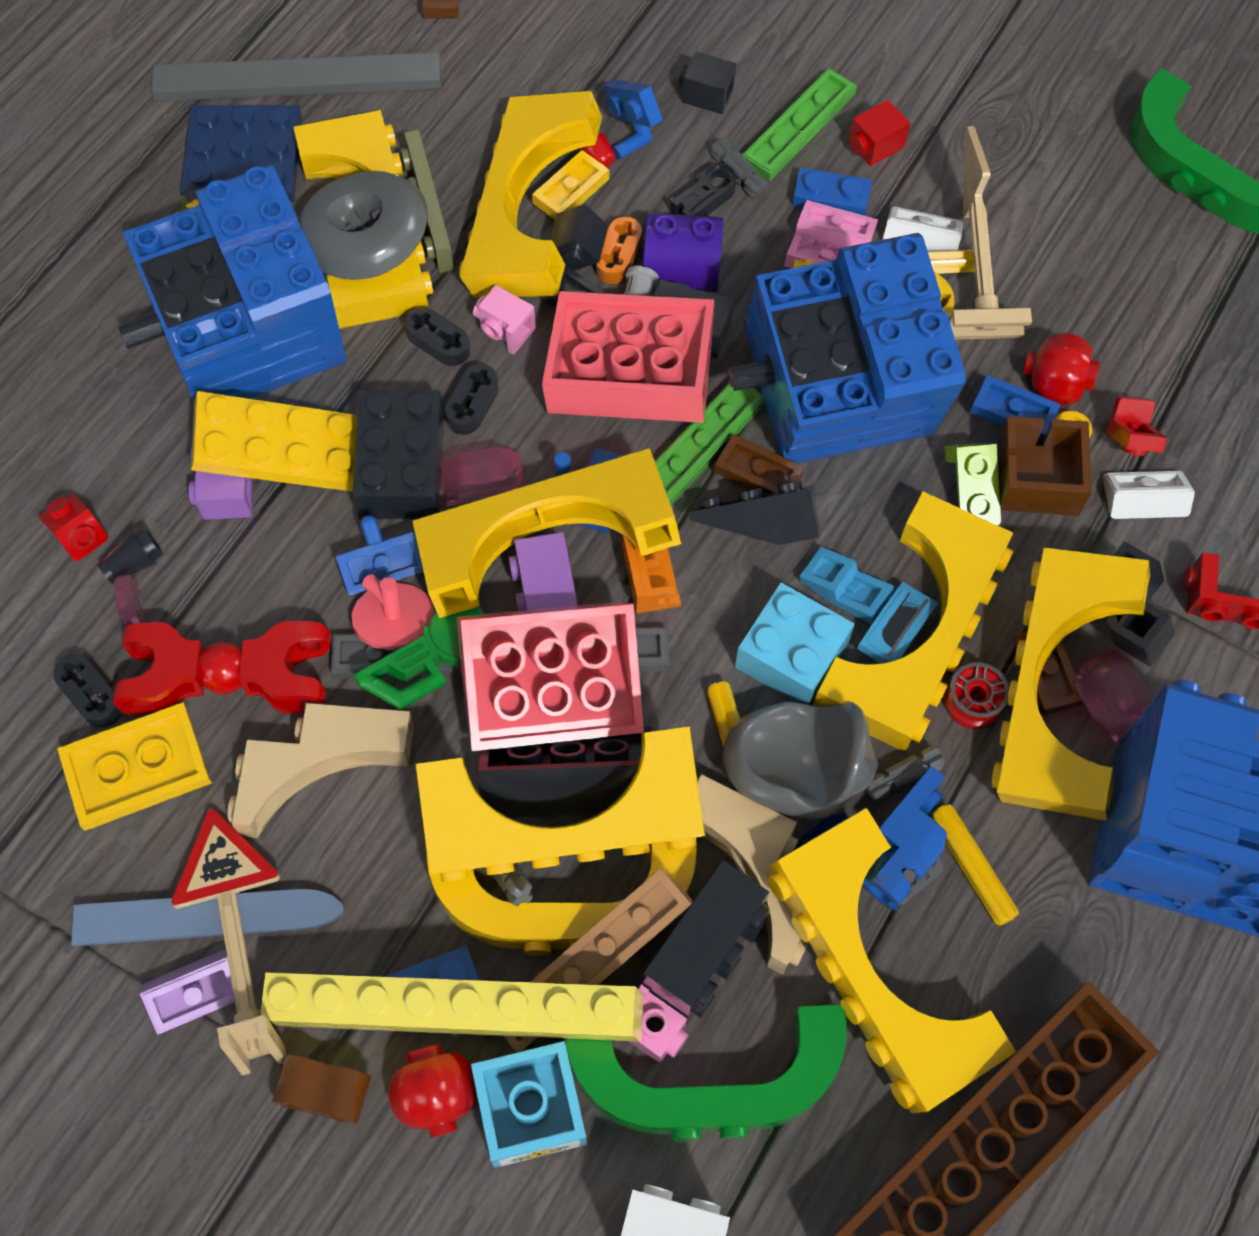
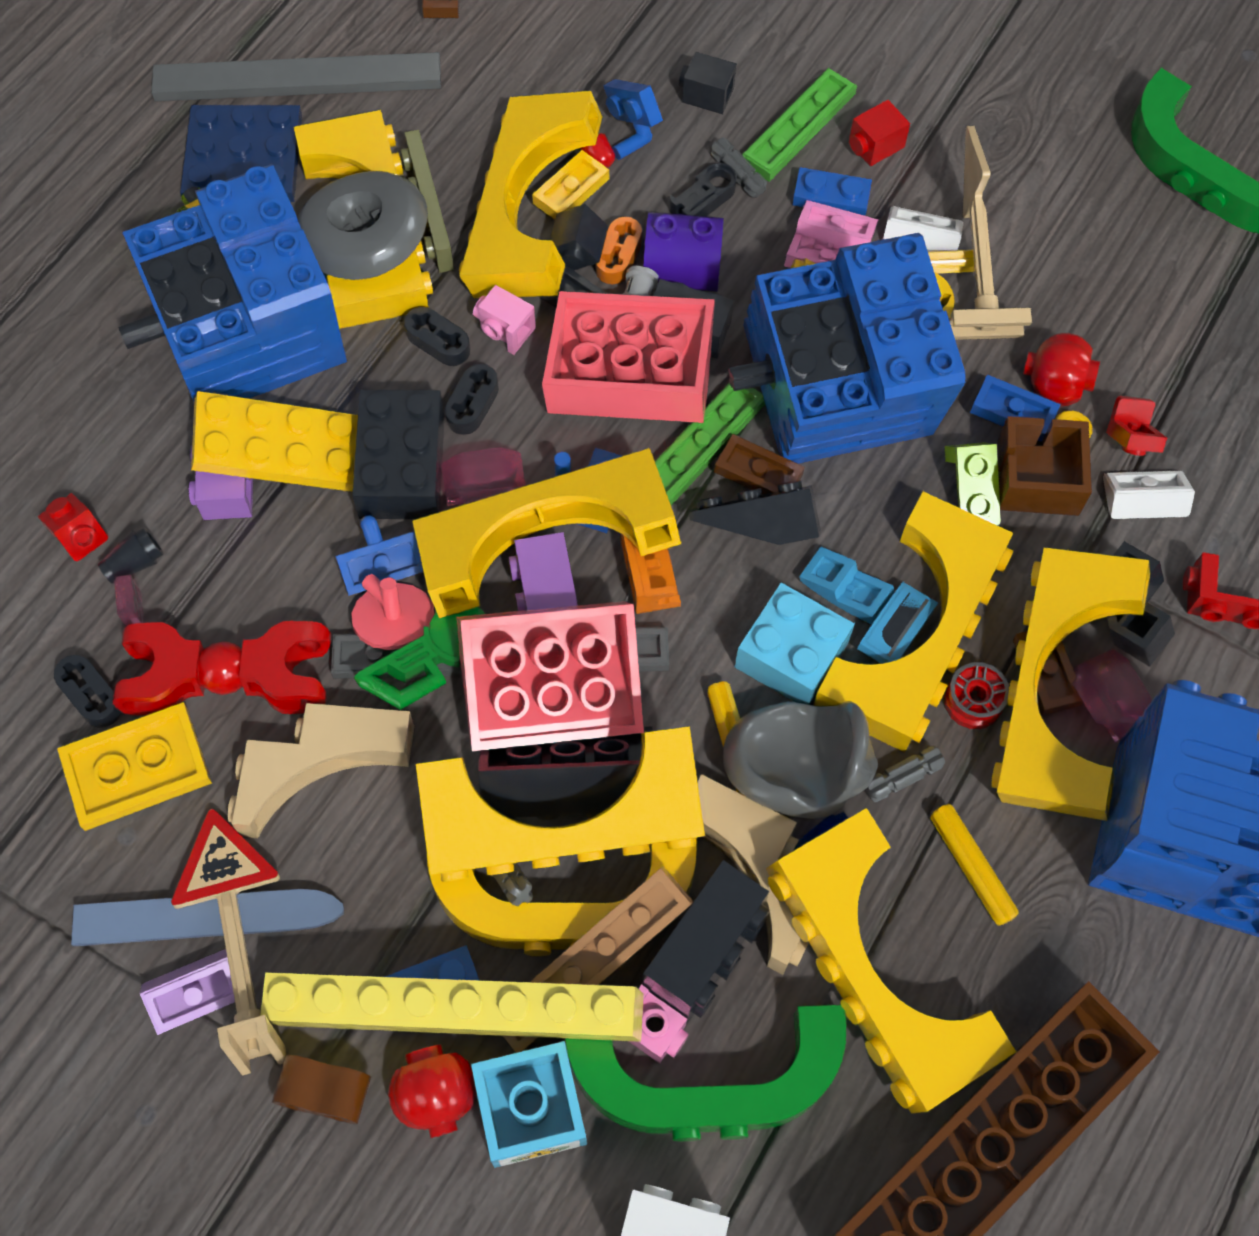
(914, 844): blue plate -> none

